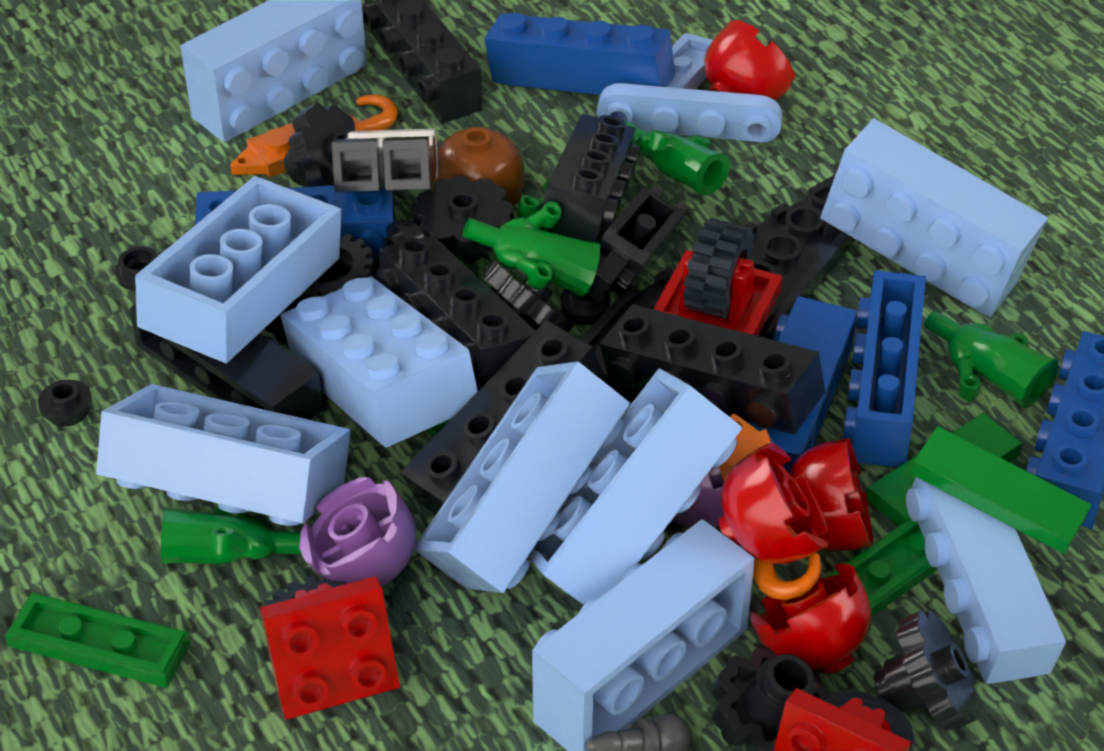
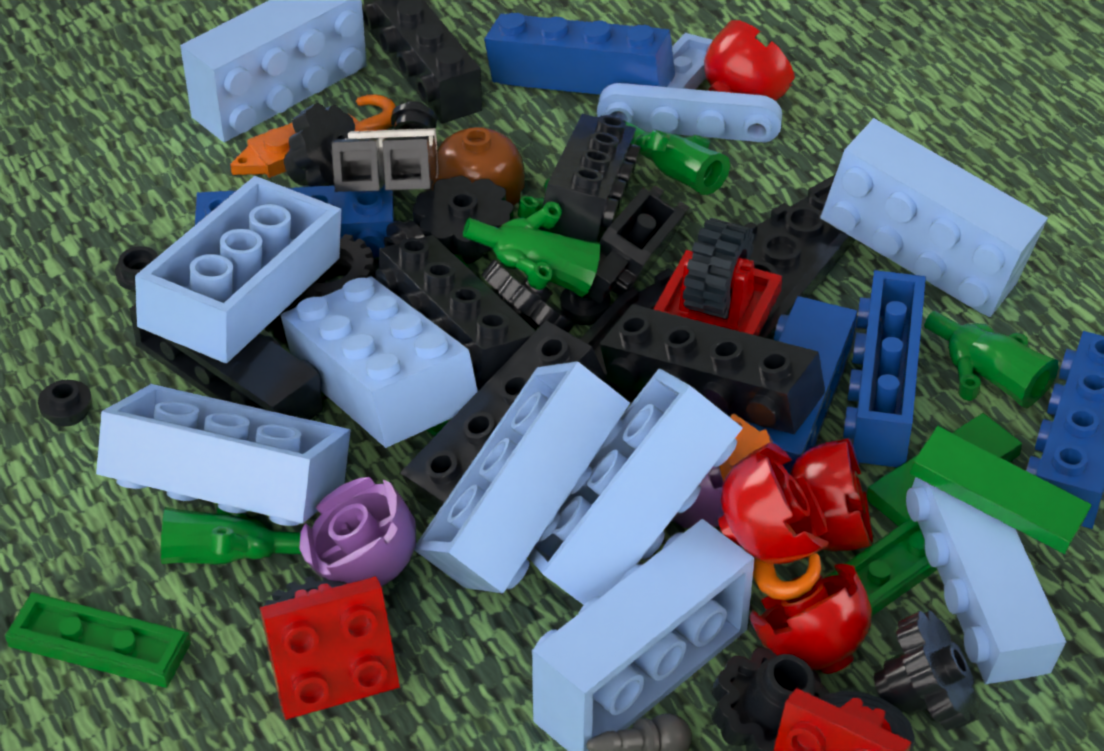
(413, 116): none -> black plate

